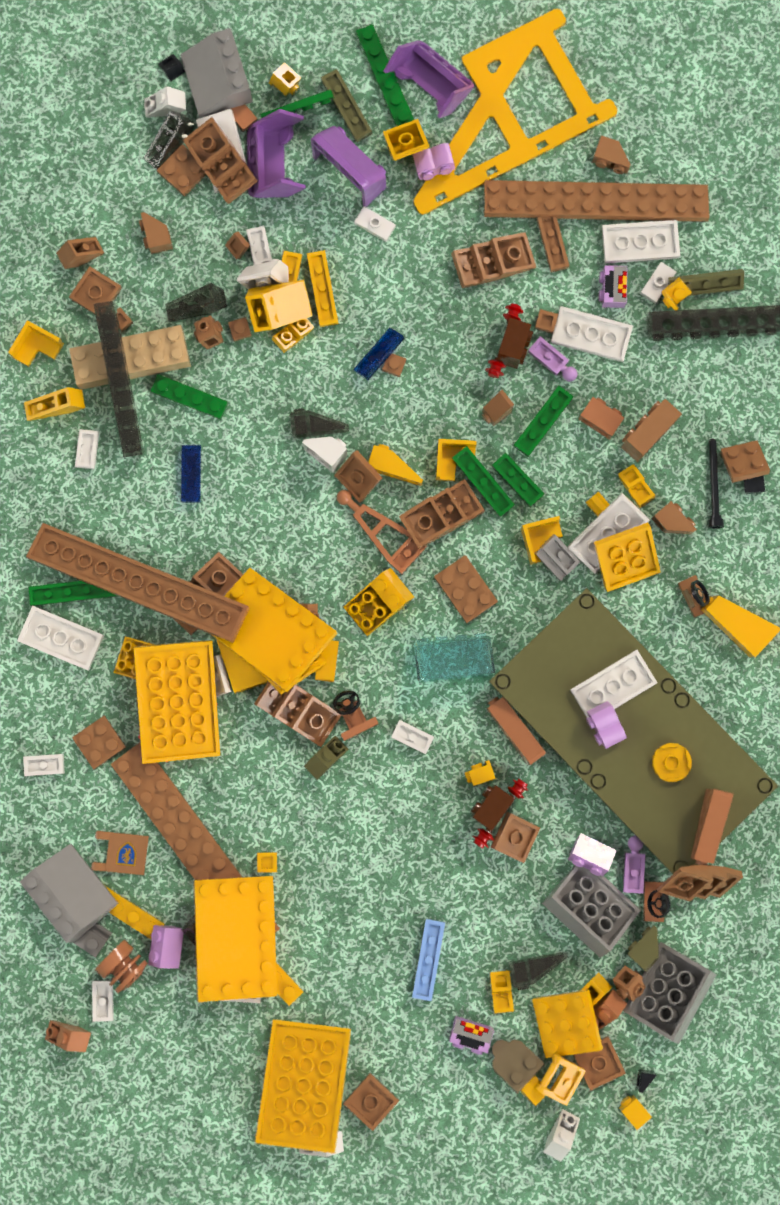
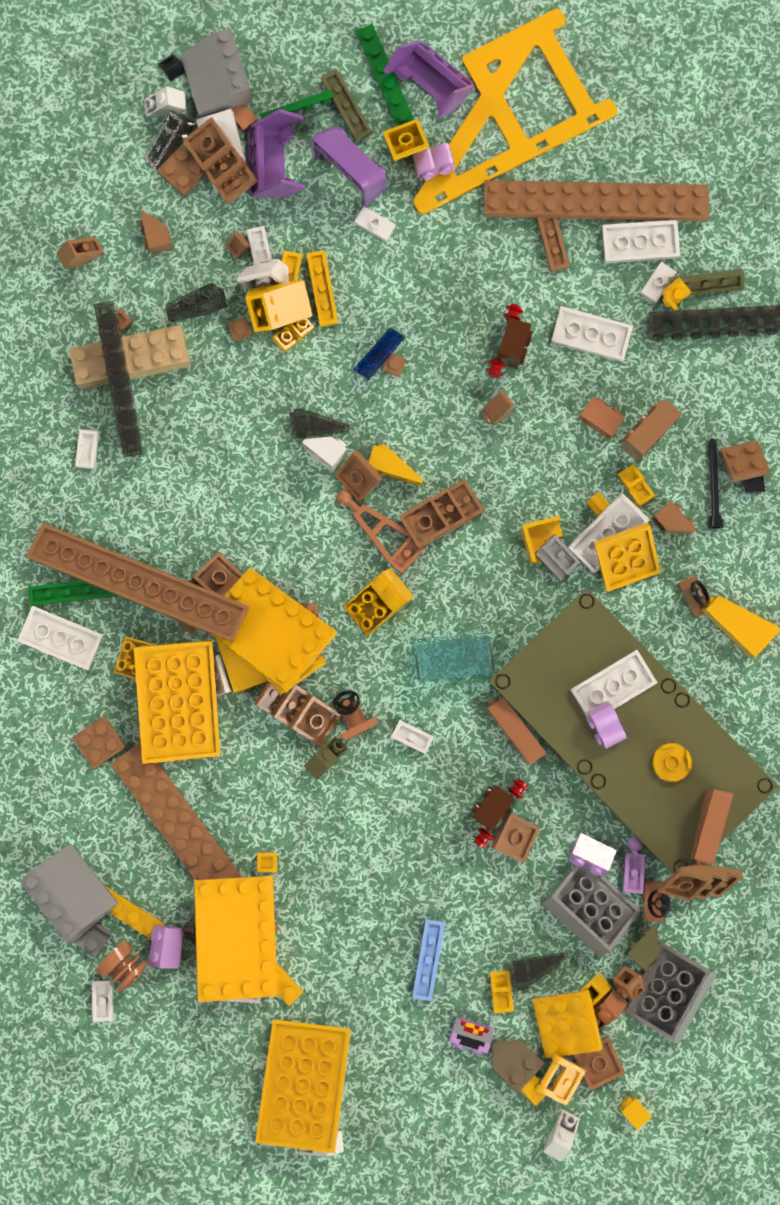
(34, 339): yellow panel -> none
(43, 765): white plate -> none
(55, 403): yellow slope -> none
(67, 1036): nougat slope -> none
(93, 289): medium nougat plate -> none
(124, 854): medium nougat flag -> none
(189, 396): green plate -> none
(191, 474): clear blue plate -> none
(208, 332): medium nougat brick -> none
(285, 80): yellow brick -> none
(327, 672): yellow slope -> none
(371, 1101): medium nougat plate -> none
(446, 450): yellow panel -> none
(466, 589): medium nougat plate -> none
(480, 774): yellow brick -> none
(483, 481): green plate -> none
(493, 260): medium nougat slope -> none
(517, 480): green plate -> none
(543, 421): green plate -> none
(546, 321): medium nougat plate -> none
(552, 359): lavender plate -> none
(611, 155): medium nougat slope -> none
(613, 286): brick -> none
(644, 1079): black slope -> none

